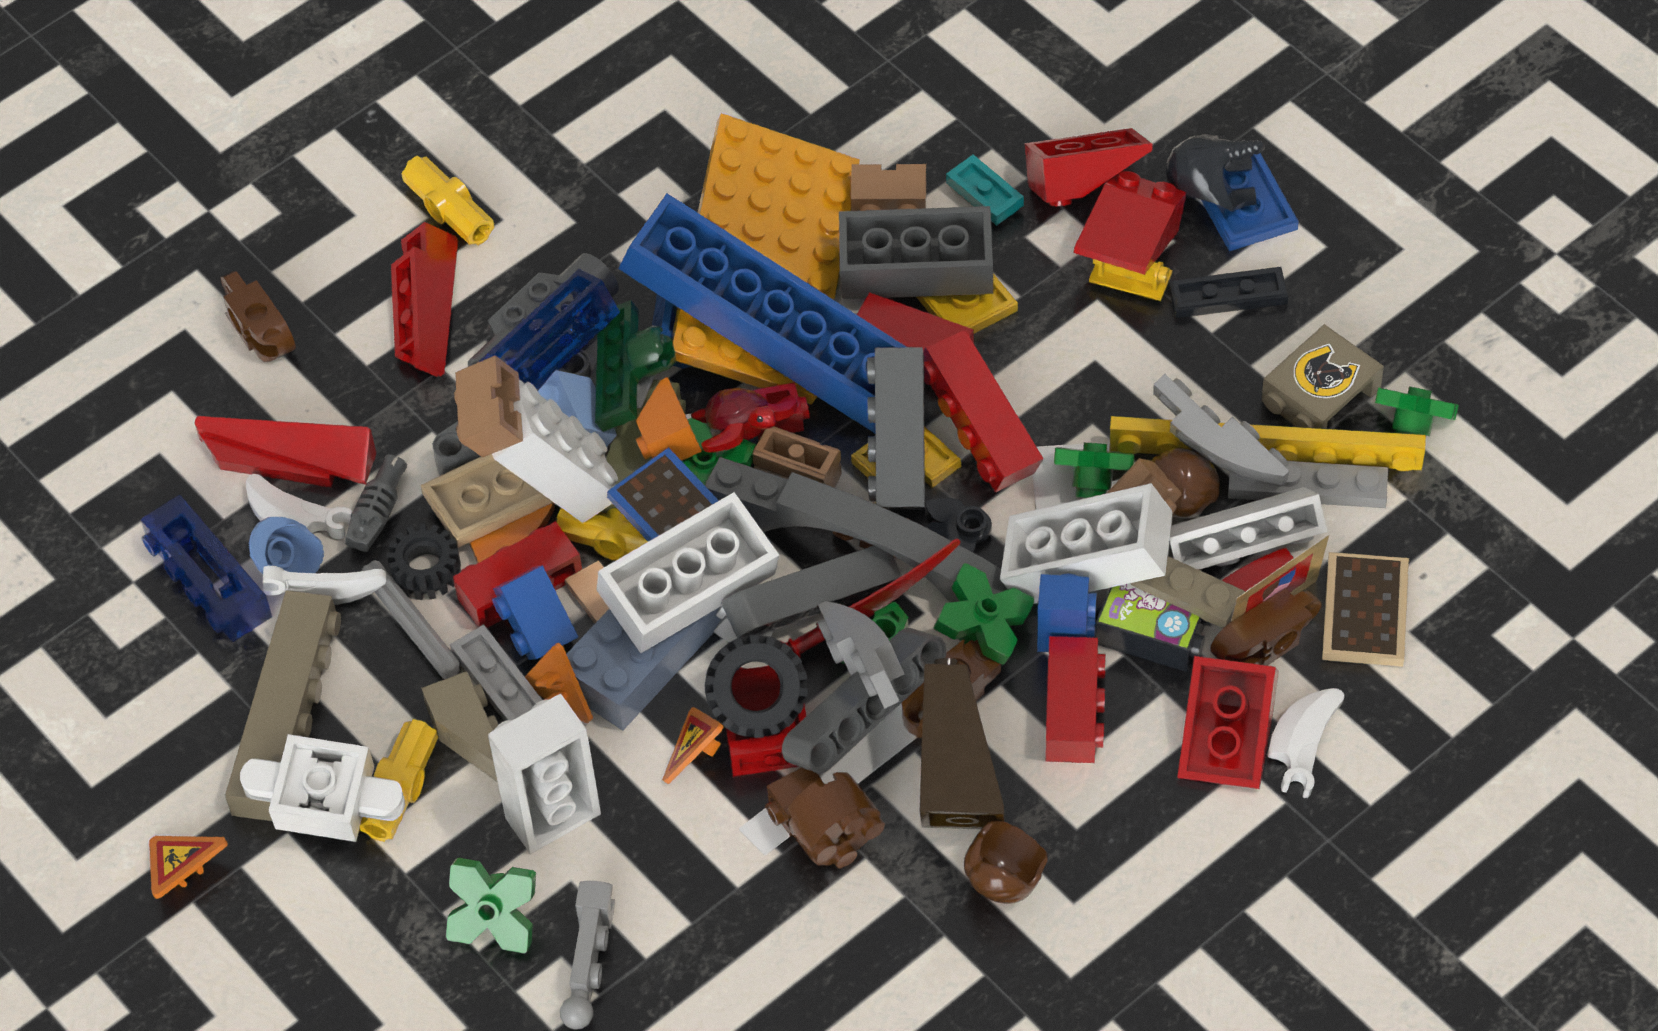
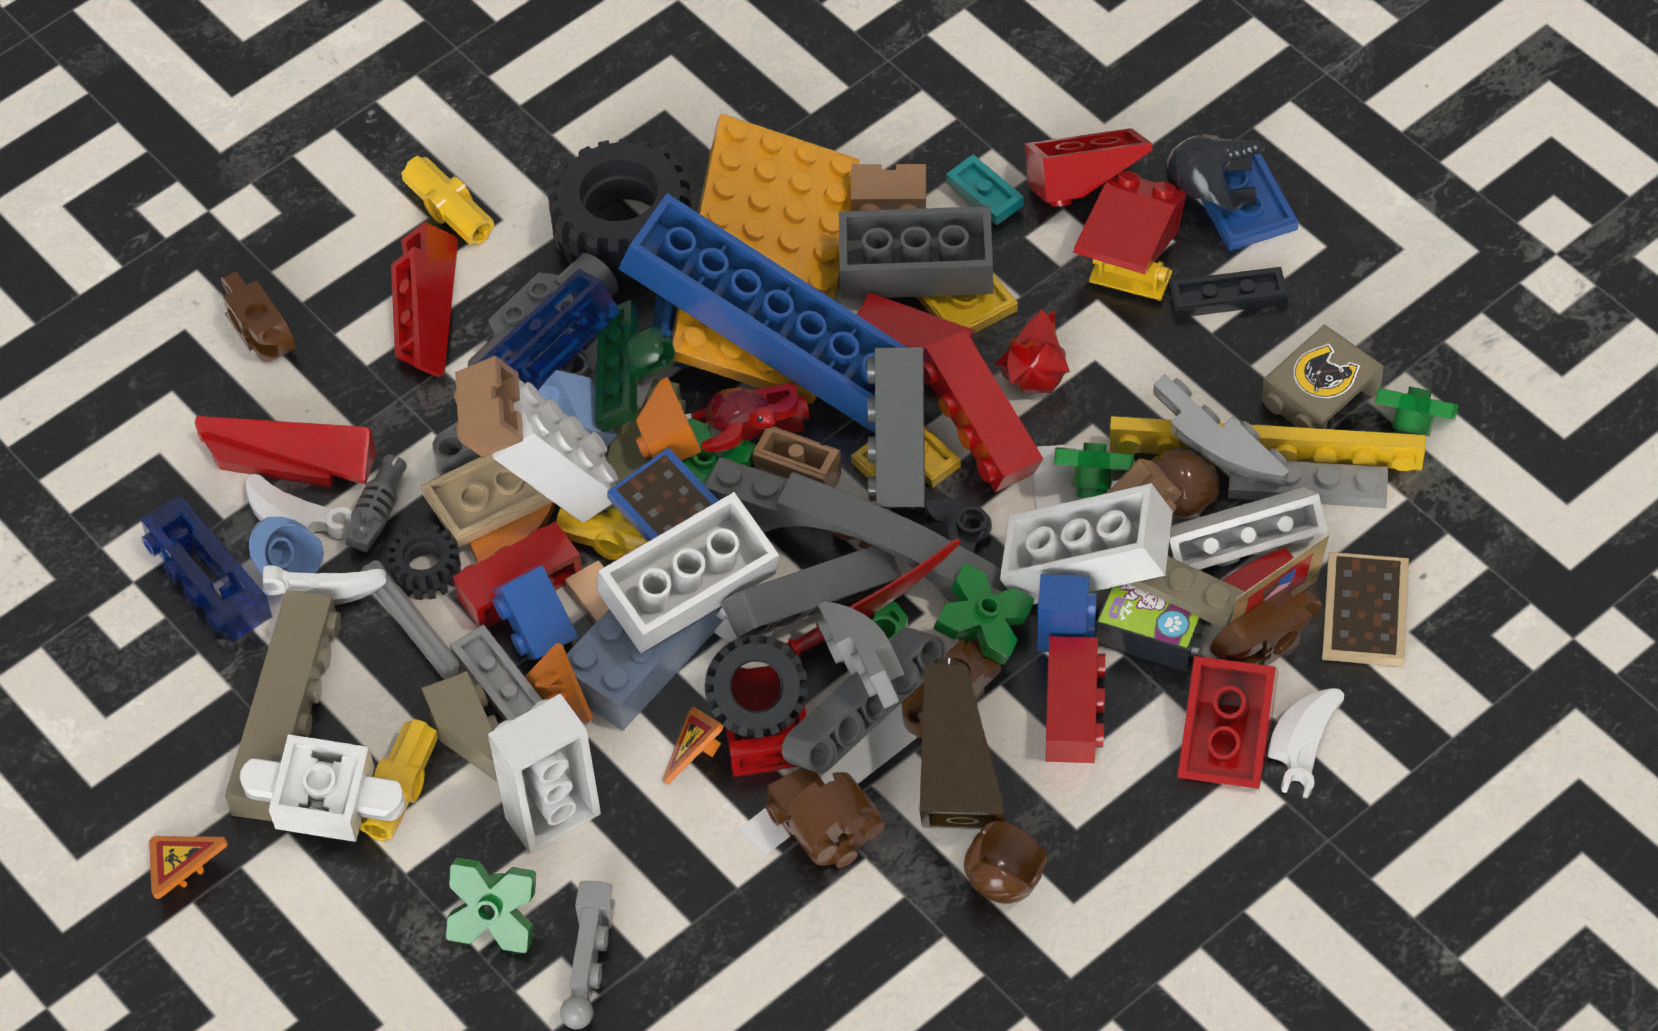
(604, 176): none -> black tyre
(1034, 357): none -> red hair

